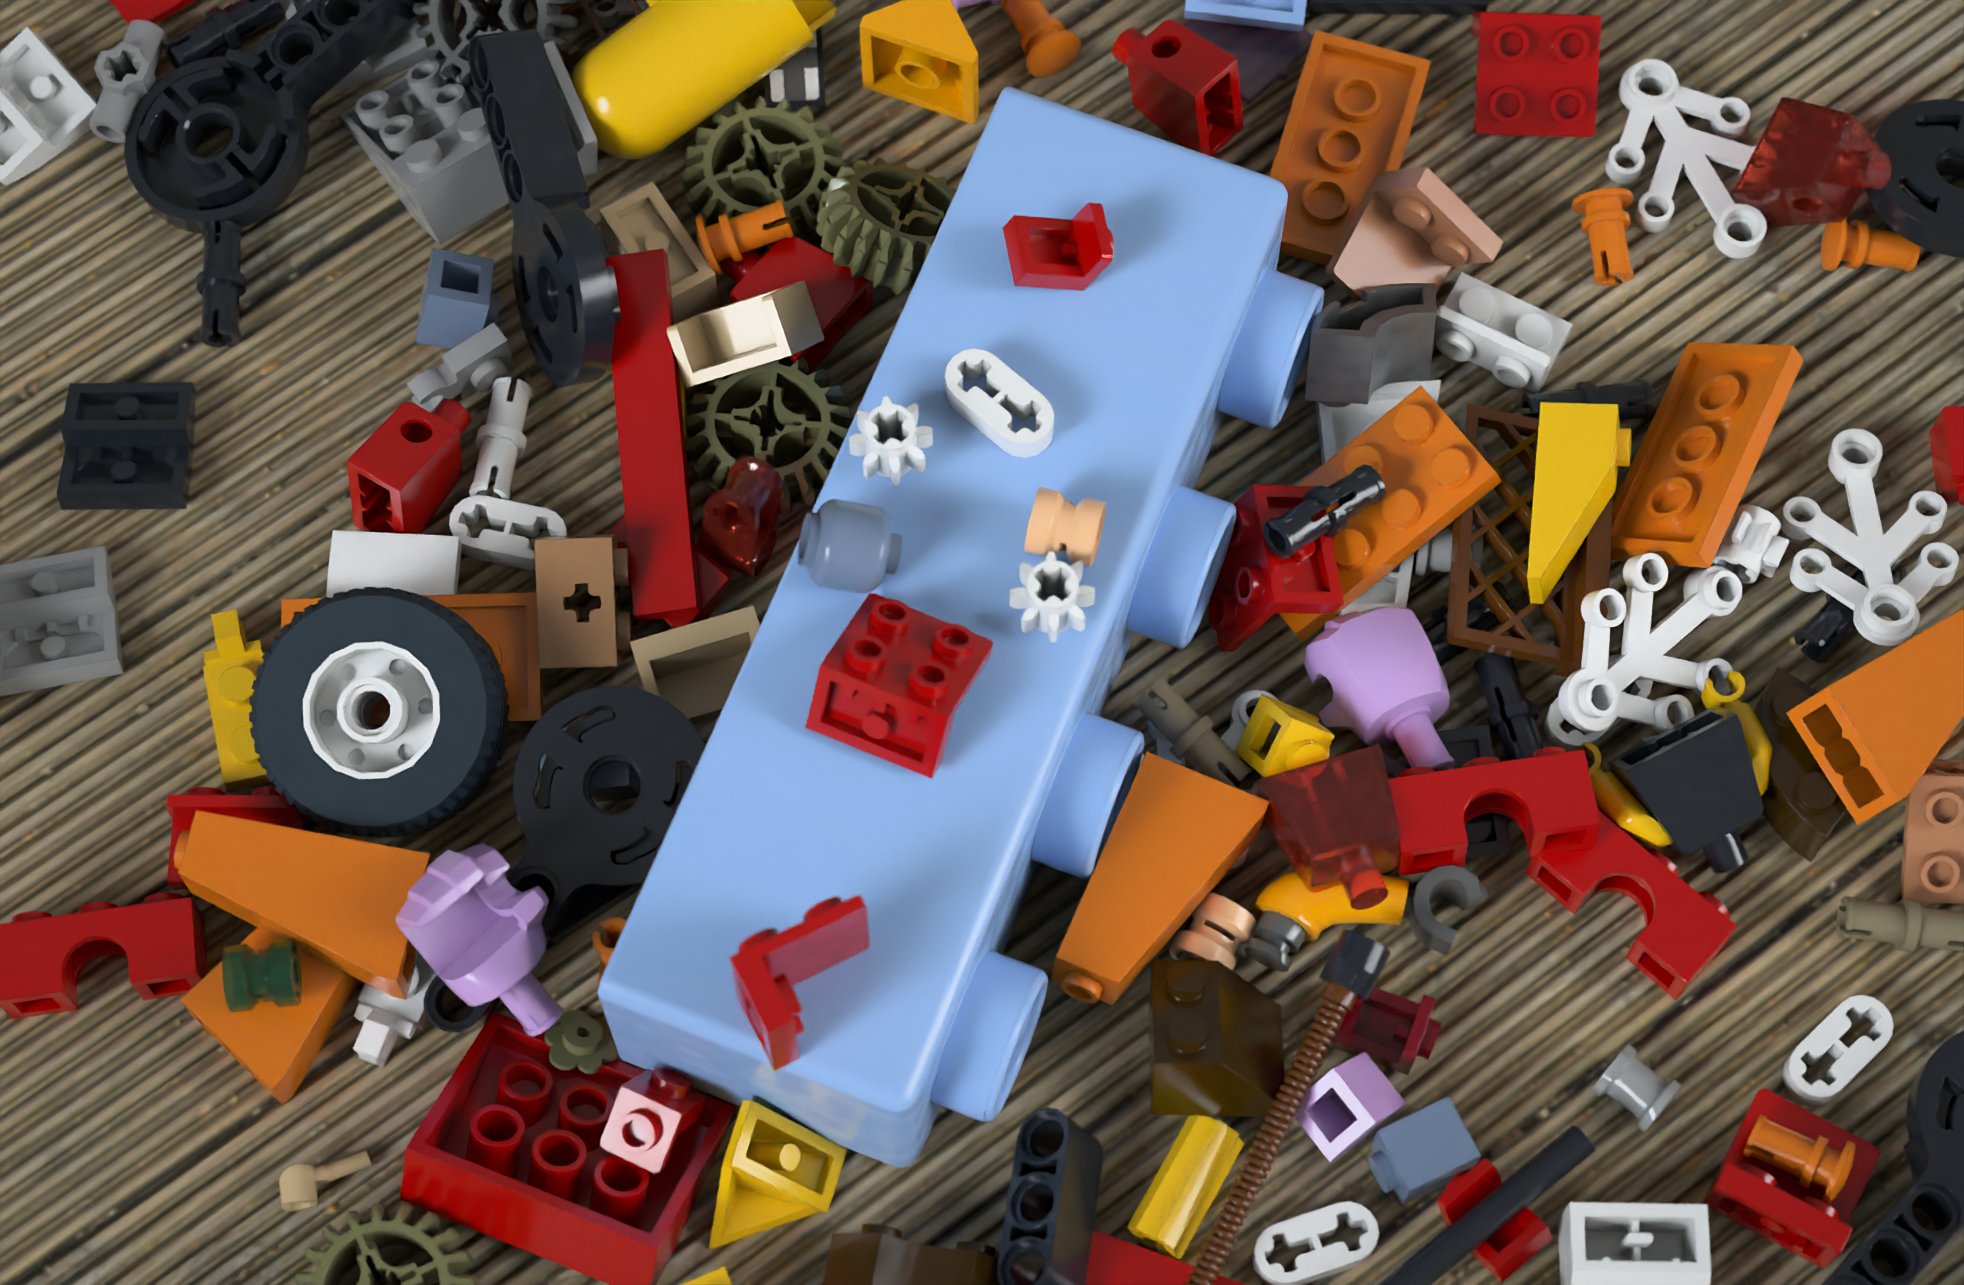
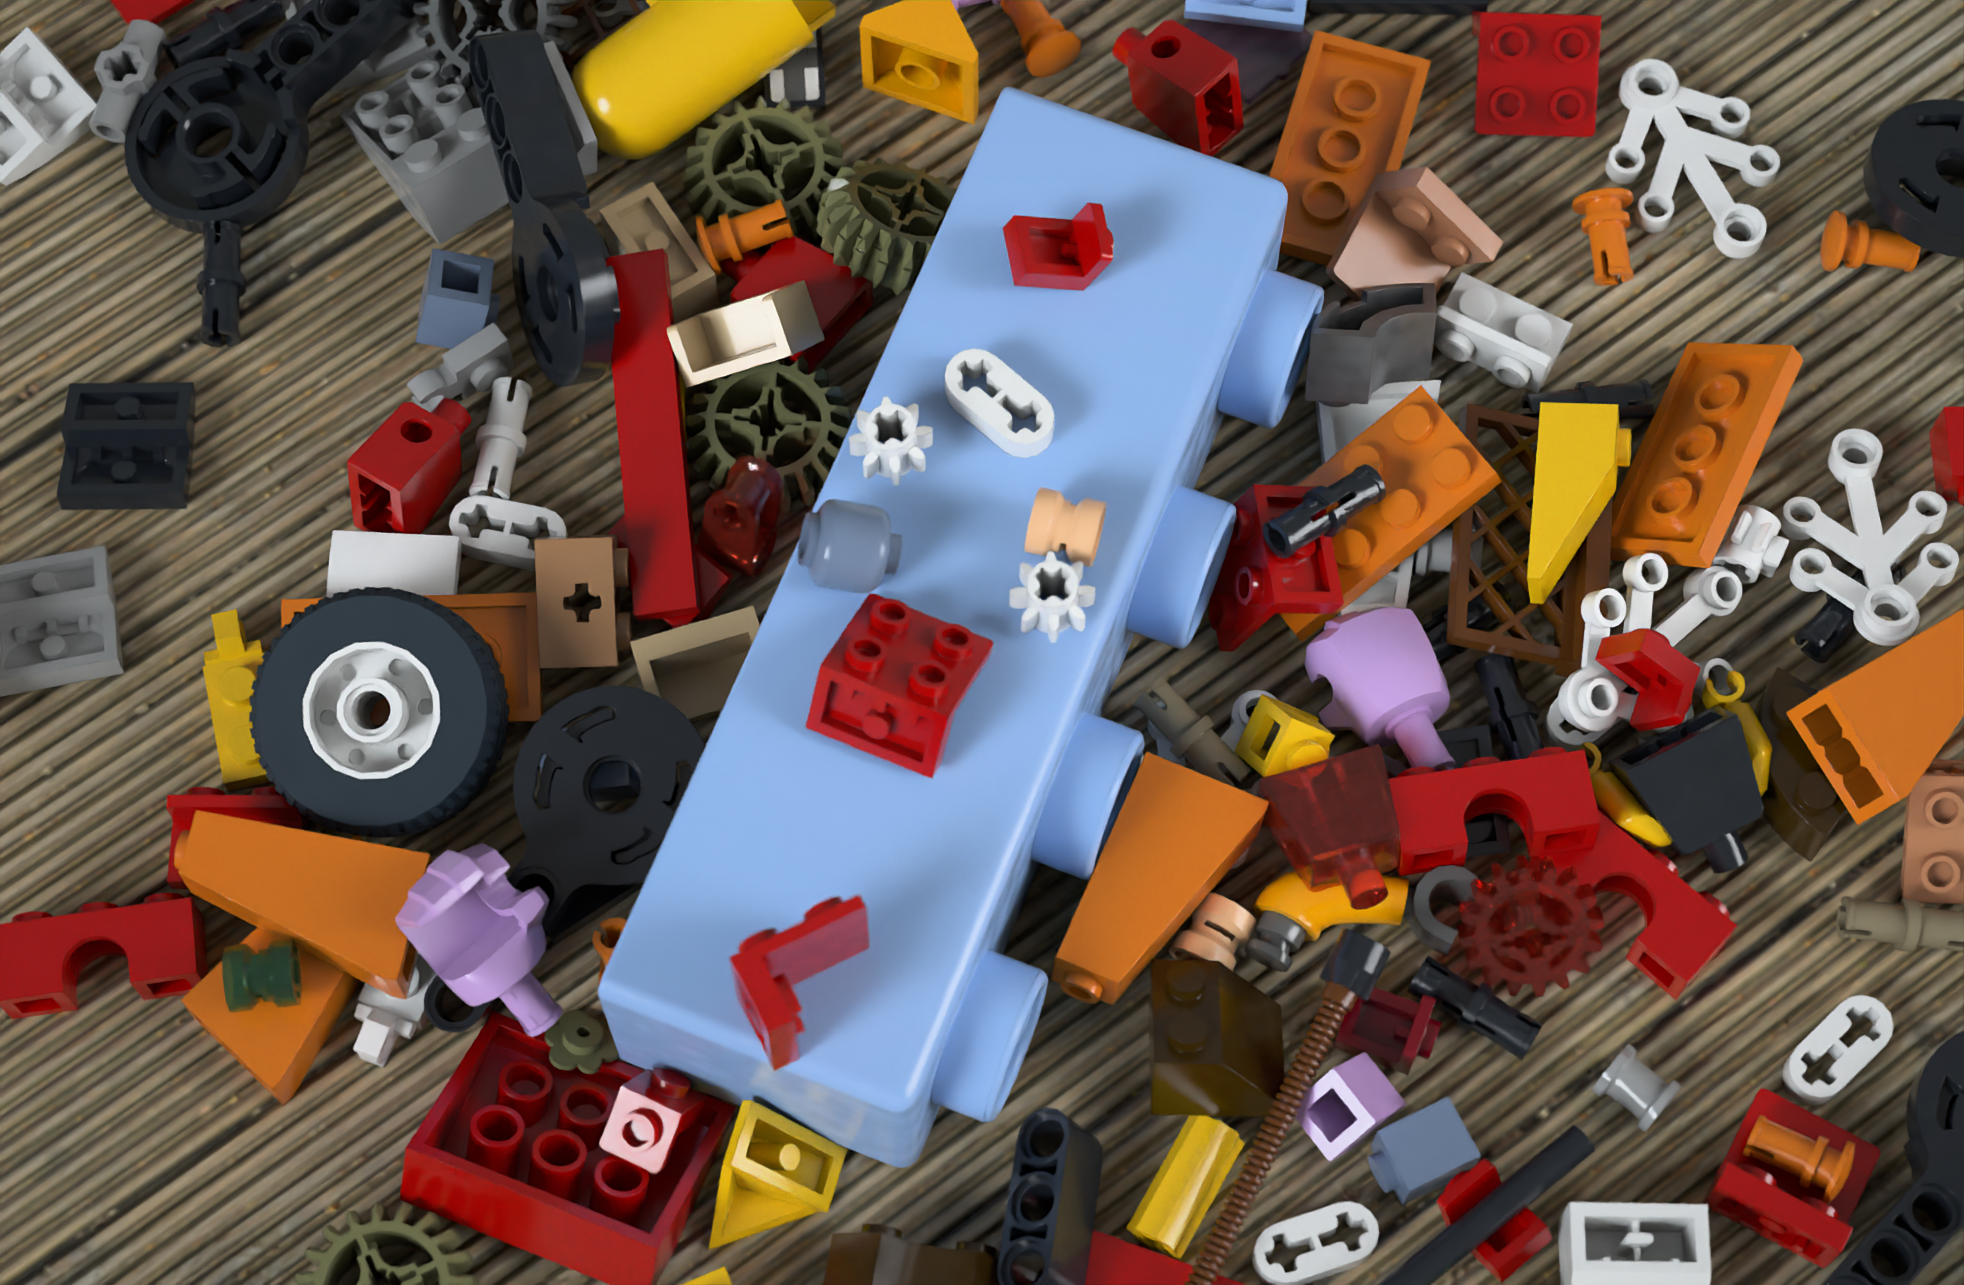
(299, 1182): tan hand -> none
(1475, 1007): none -> black pin
(1561, 932): none -> clear red gear
(1655, 671): none -> red bracket
(1811, 166): clear red torso -> none

